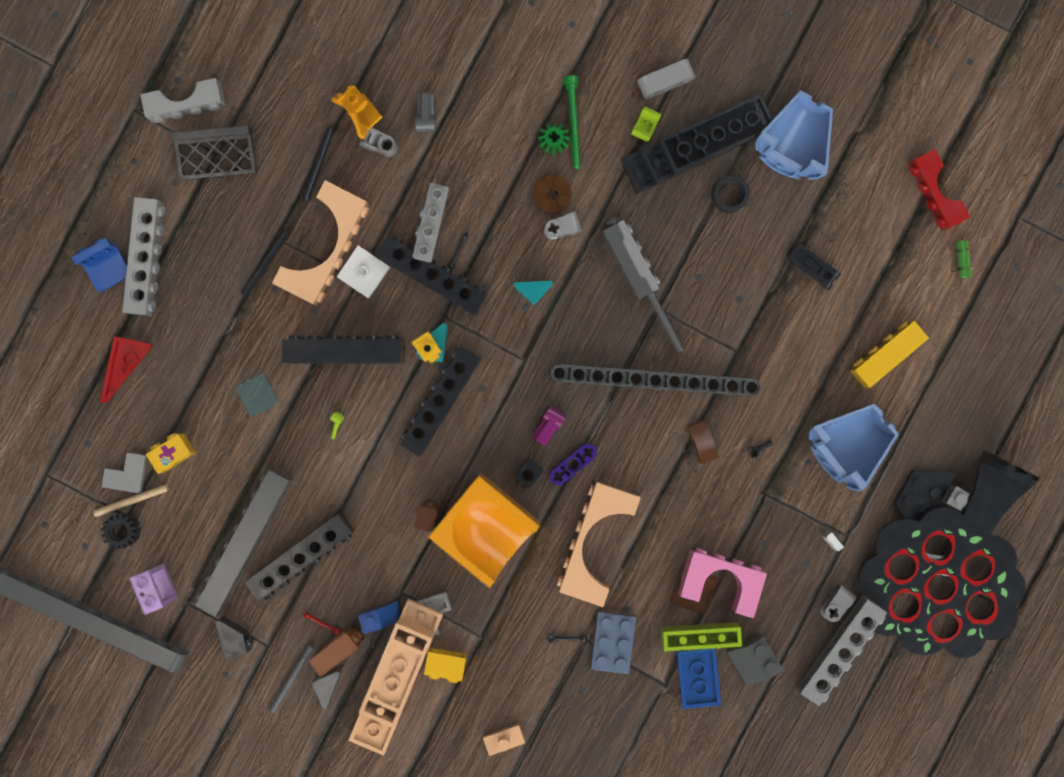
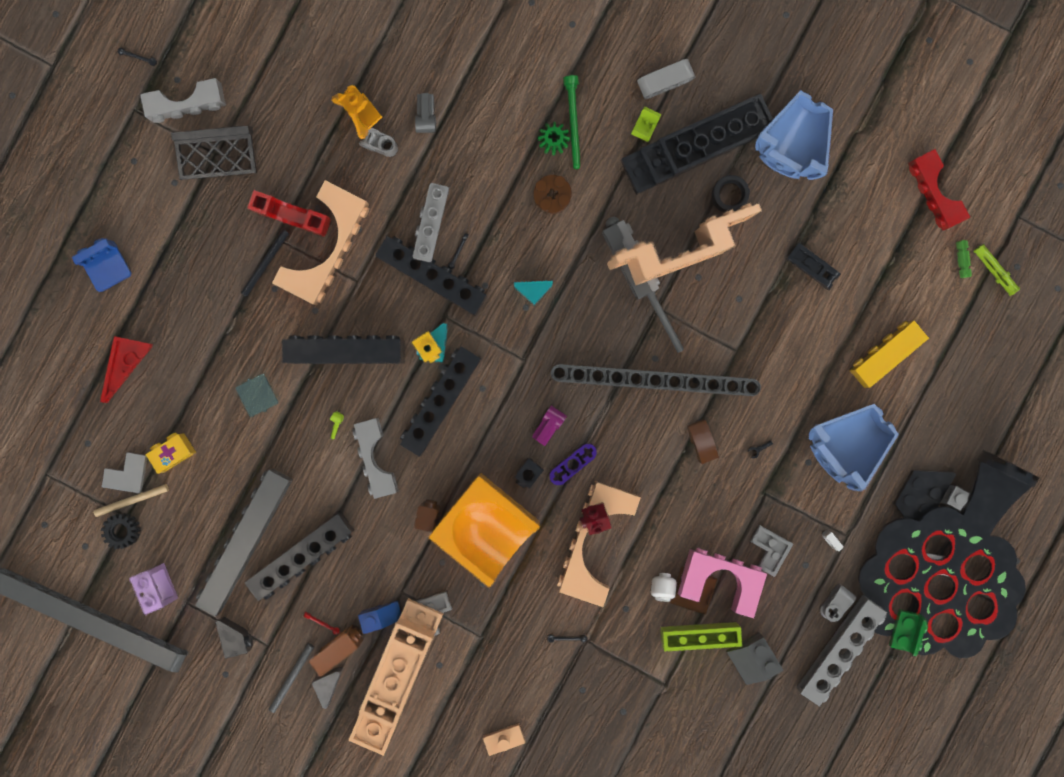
(137, 248): light grey brick -> none
(152, 61): none -> black hinge
(289, 214): none -> red arch
(317, 164): black bar -> none
(363, 272): white plate -> none
(381, 482): none -> light grey arch
(445, 664): yellow brick -> none
(565, 225): light grey piece -> none
(595, 519): none -> dark red brick
(613, 642): sand blue plate -> none
(663, 587): none -> white head
(698, 678): blue plate -> none
(712, 237): none -> light nougat bracket
(776, 549): none -> light grey tile
(908, 632): none -> green bracket
(1002, 276): none -> lime pin

